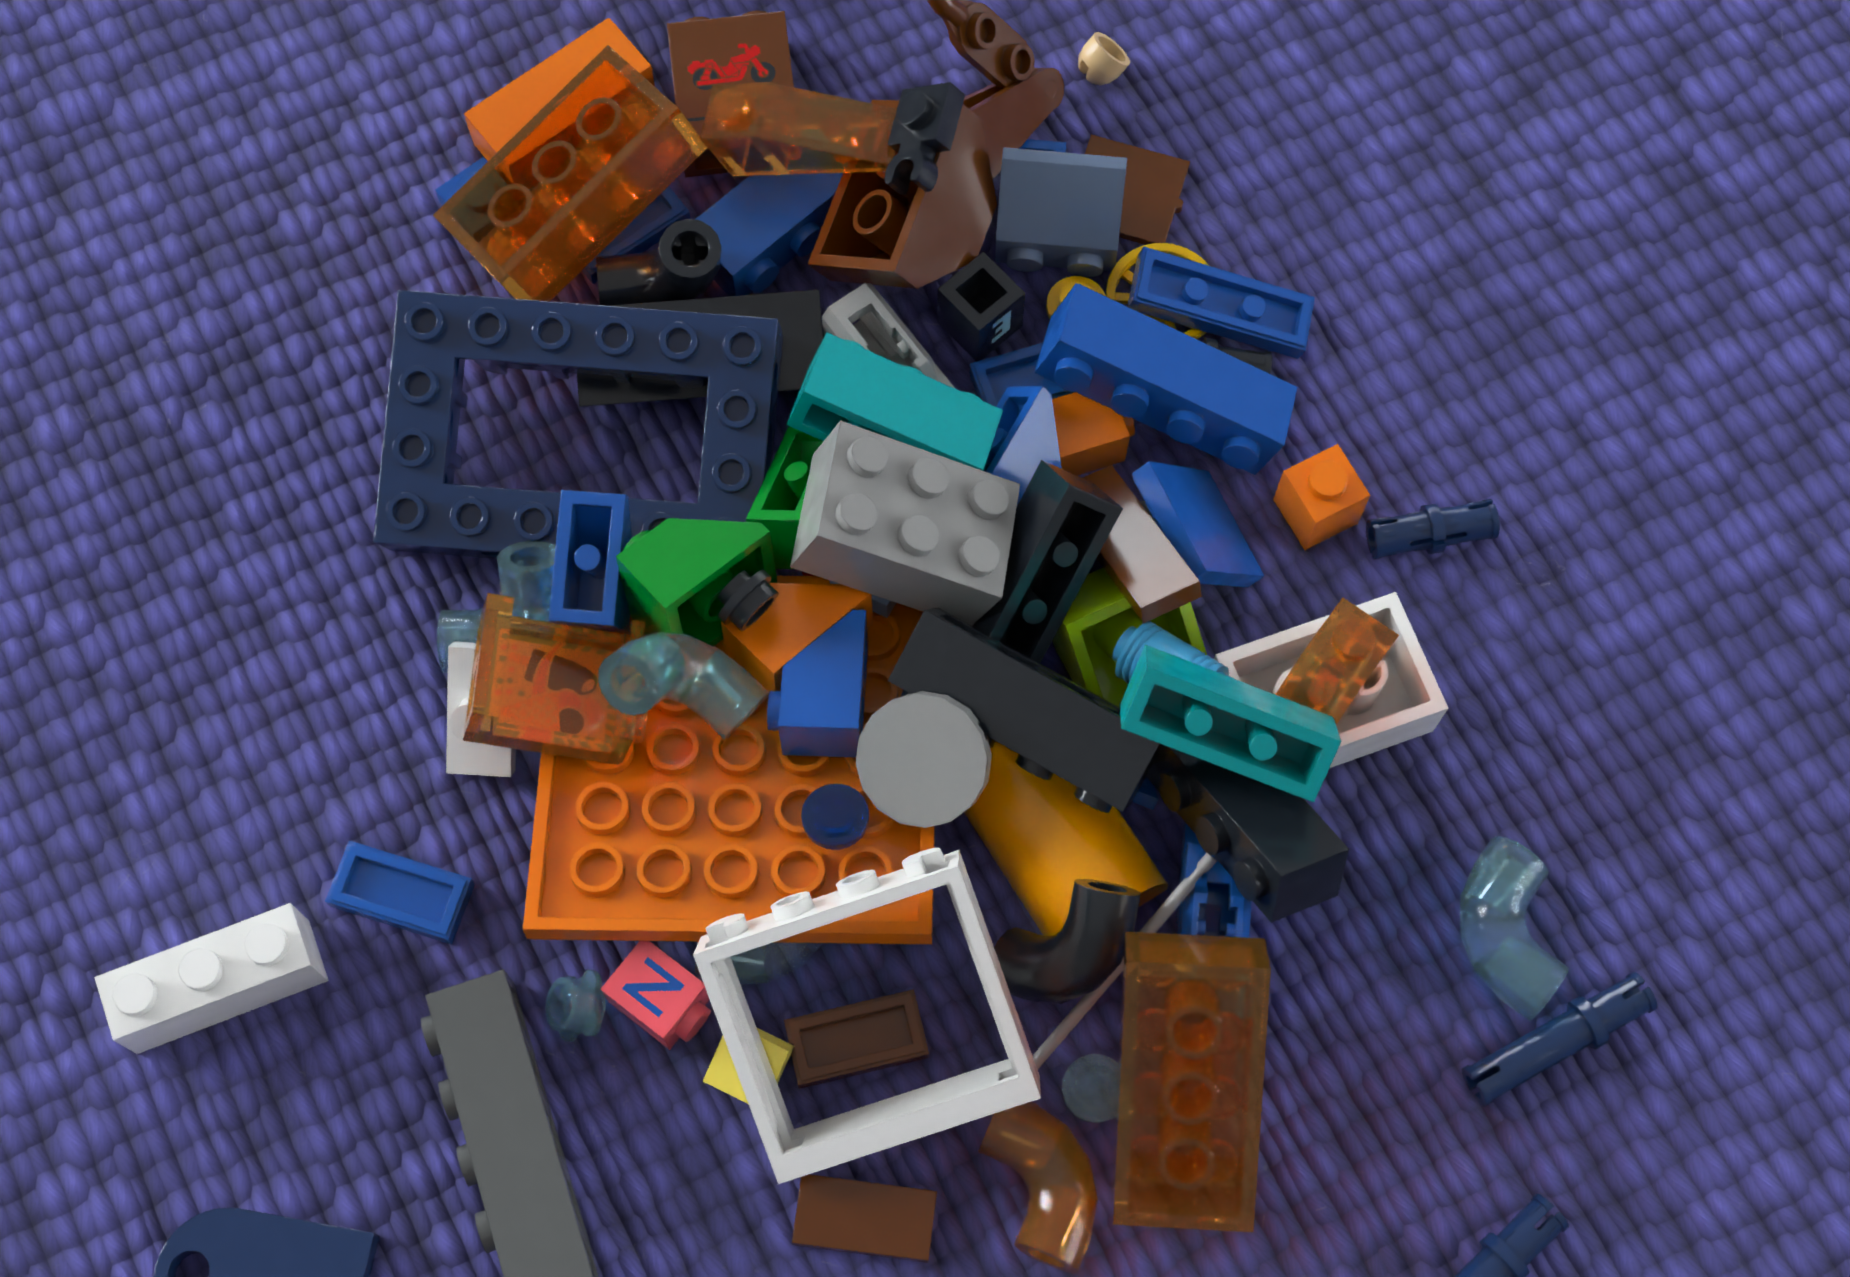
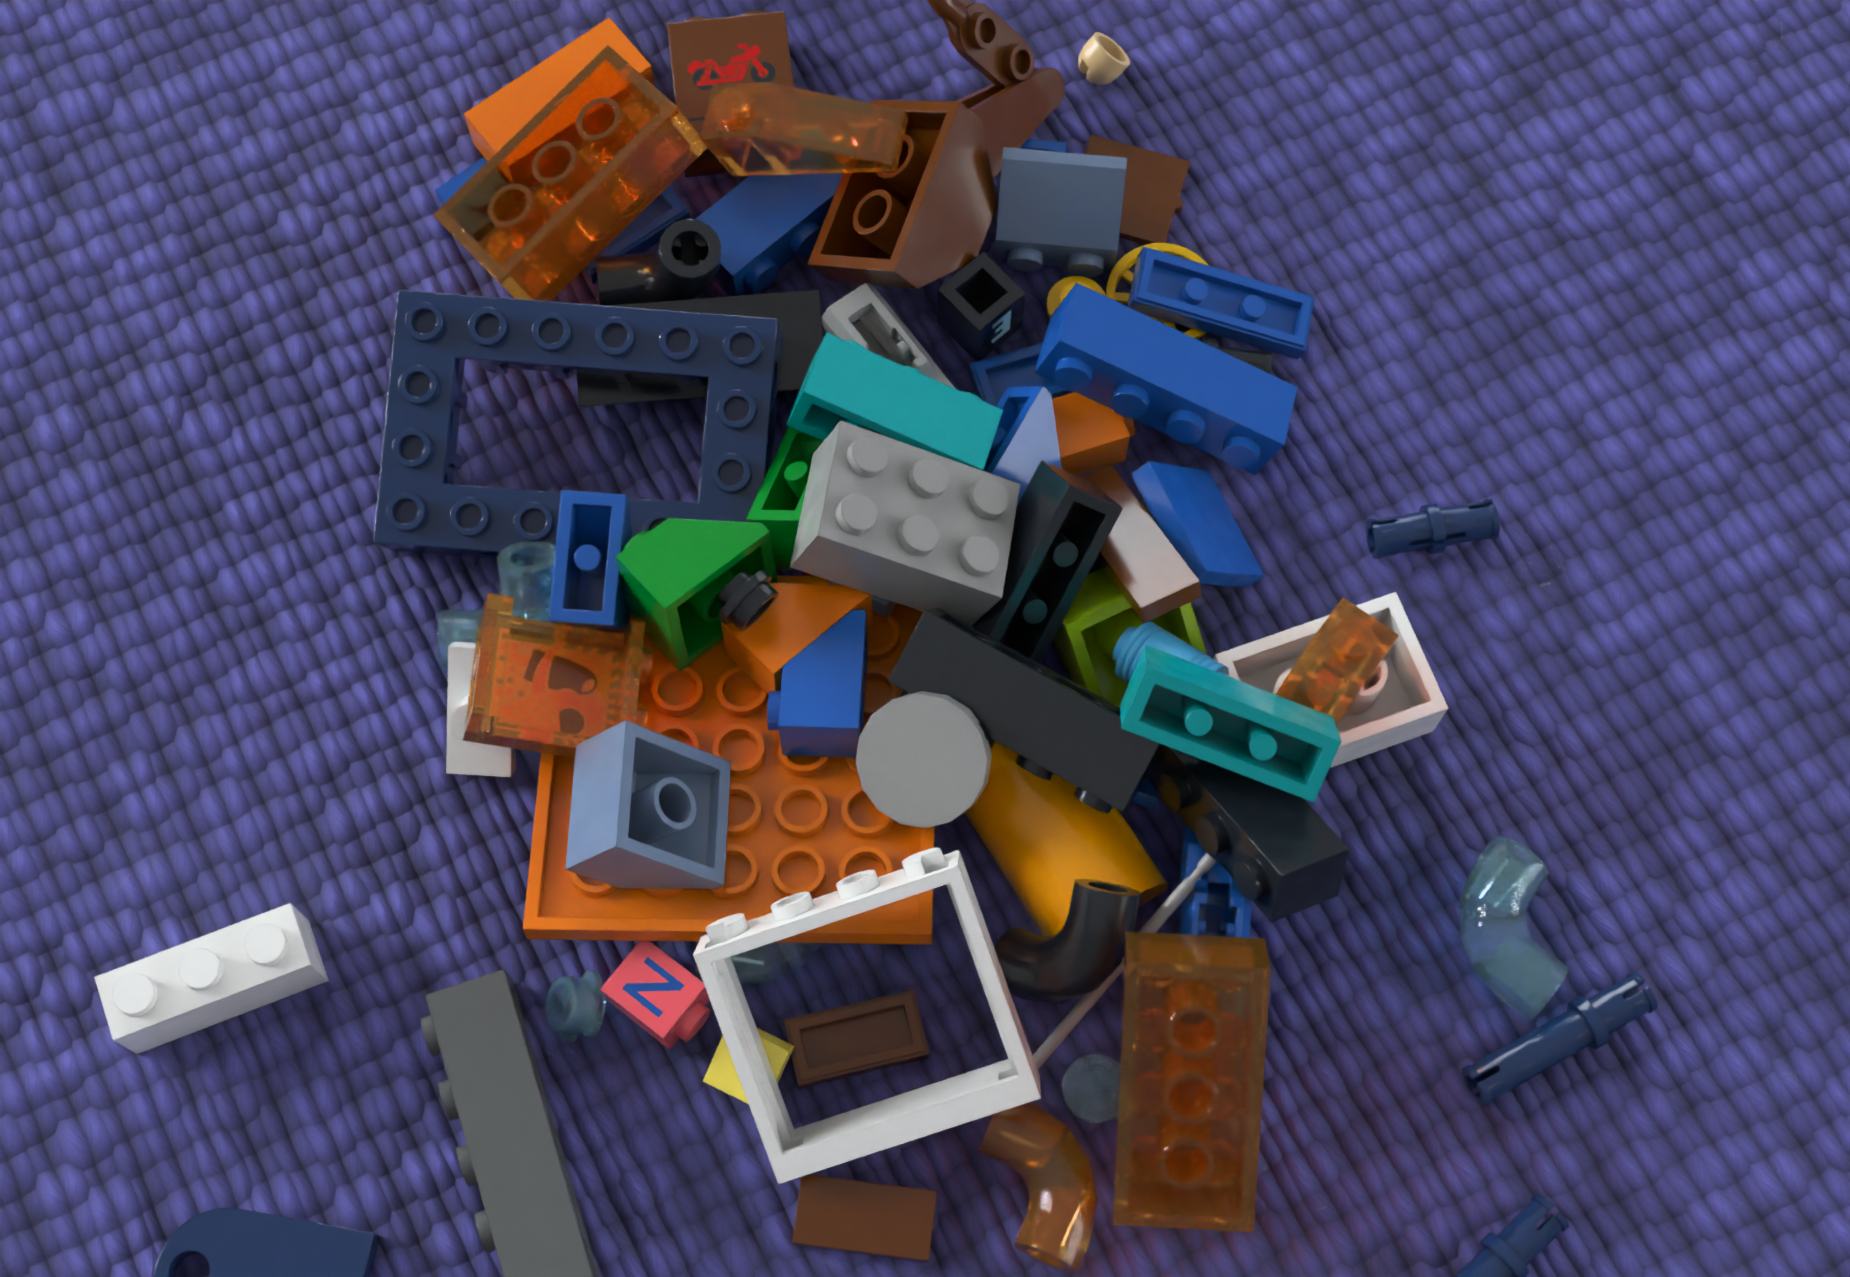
(400, 892): blue tile -> none
(648, 811): none -> sand blue slope
(681, 671): clear light blue cylinder -> none
(835, 816): clear blue plate -> none
(921, 127): black plate -> none
(1321, 496): orange brick -> none

